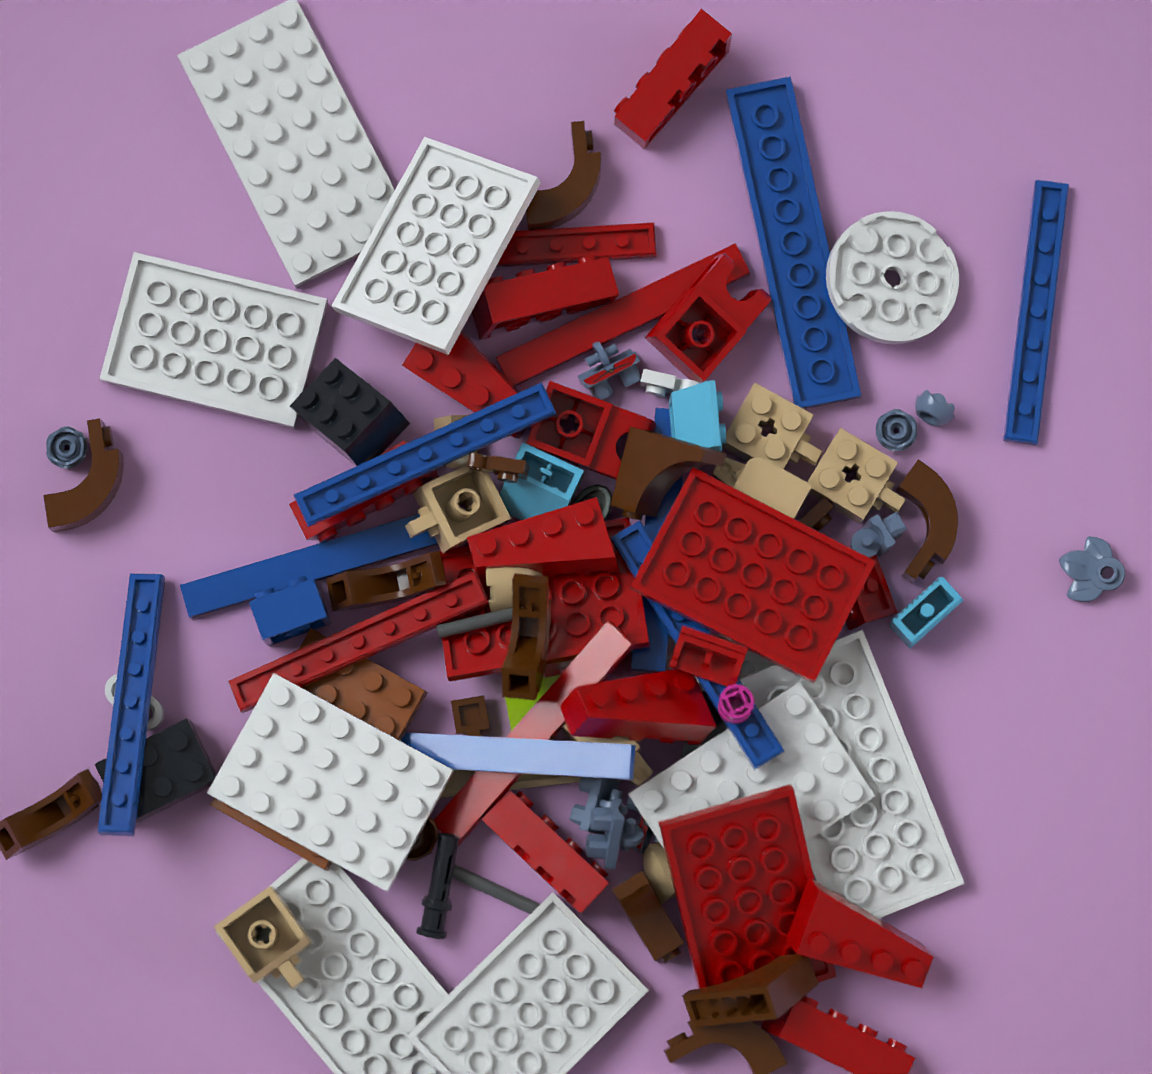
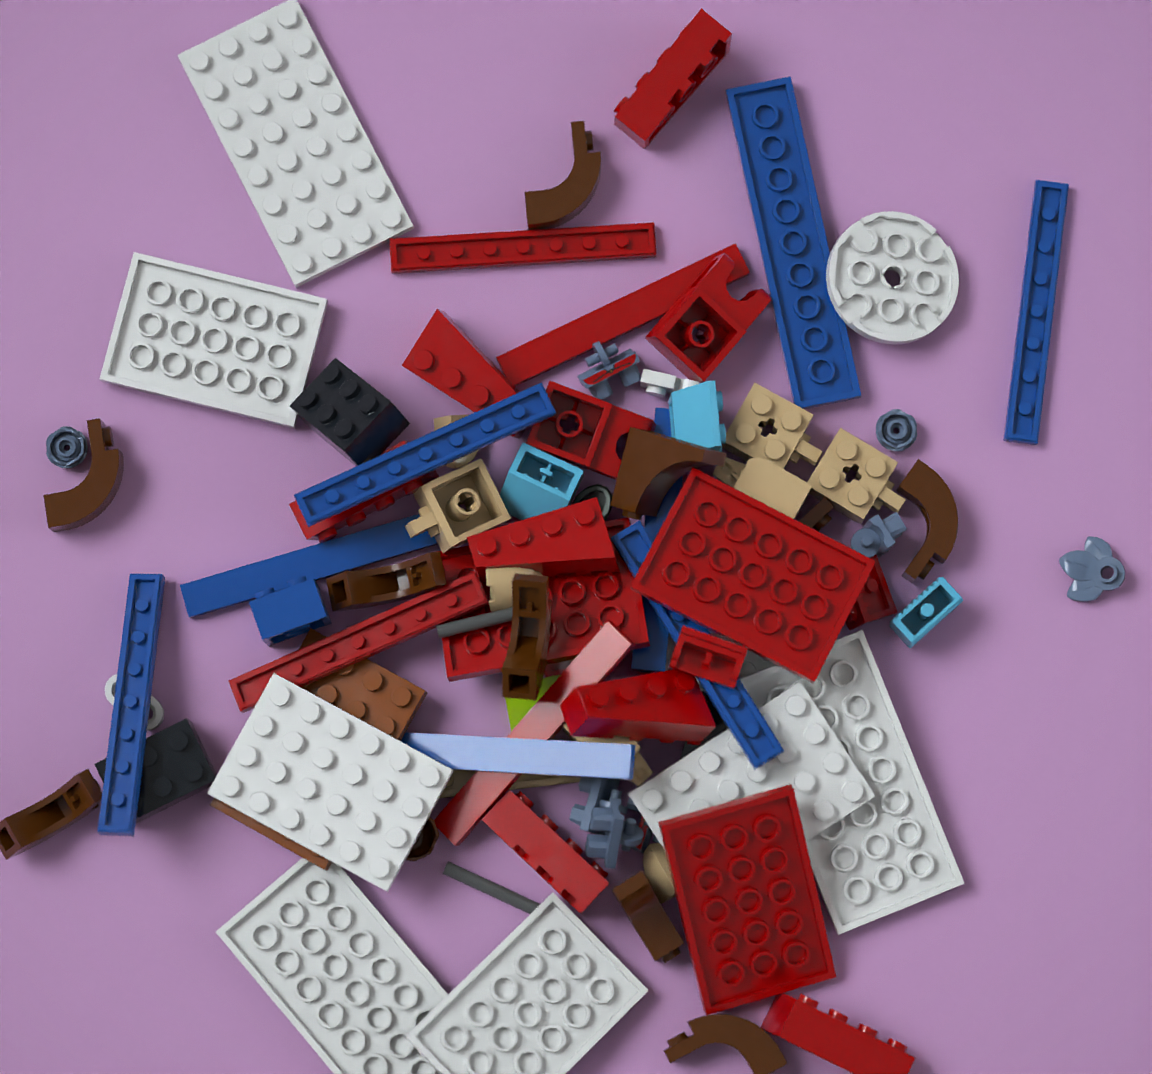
(263, 958): tan hinge -> none
(436, 245): white plate -> none
(437, 901): black pin -> none
(470, 716): reddish brown plate -> none
(506, 468): reddish brown plate -> none
(544, 294): red wedge -> none
(733, 710): dark pink wheel -> none
(754, 996): reddish brown arch -> none
(851, 937): red wedge -> none
(934, 409): sand blue plate -> none

